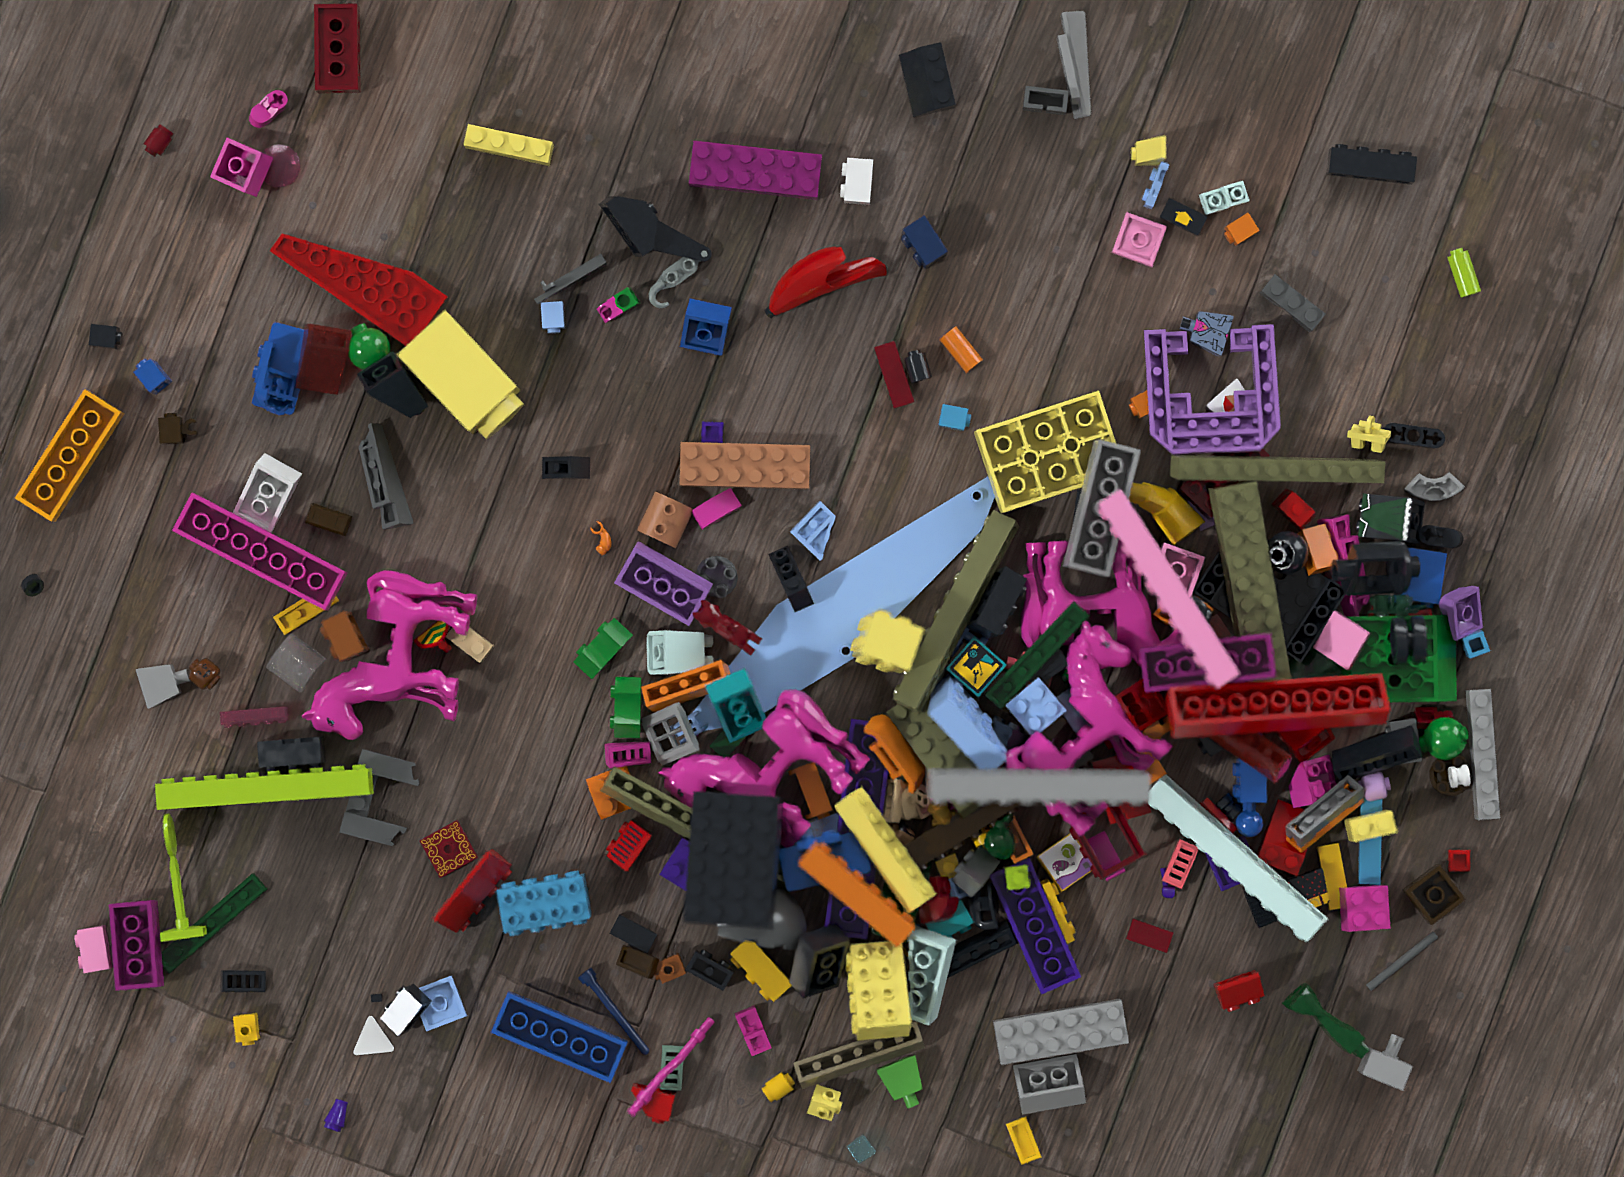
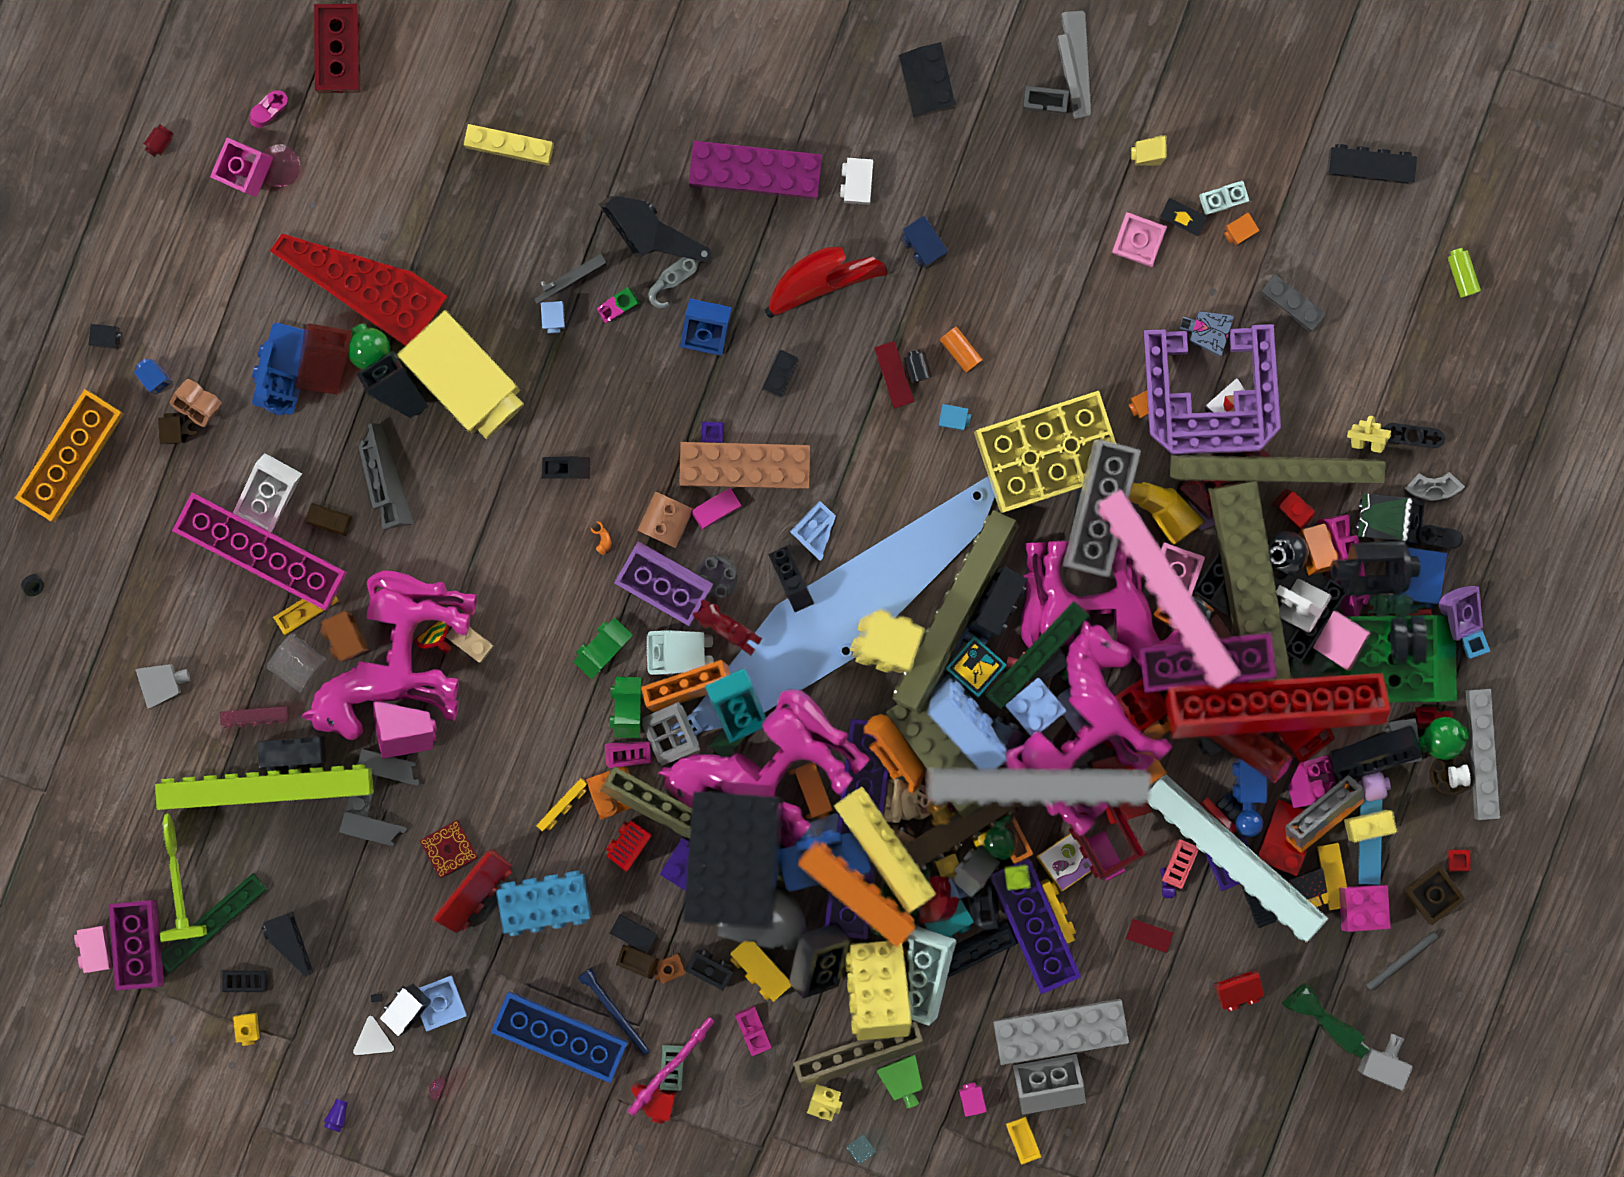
(195, 402): none -> nougat brick
(204, 673): reddish brown head -> none
(286, 938): none -> black slope
(402, 730): none -> slope
(437, 1087): none -> clear pink tile
(563, 805): none -> yellow plate
(778, 1087): yellow brick -> none
(780, 374): none -> black brick
(972, 1099): none -> dark pink brick
(1157, 176): light blue wing -> none
(1302, 604): none -> white bracket

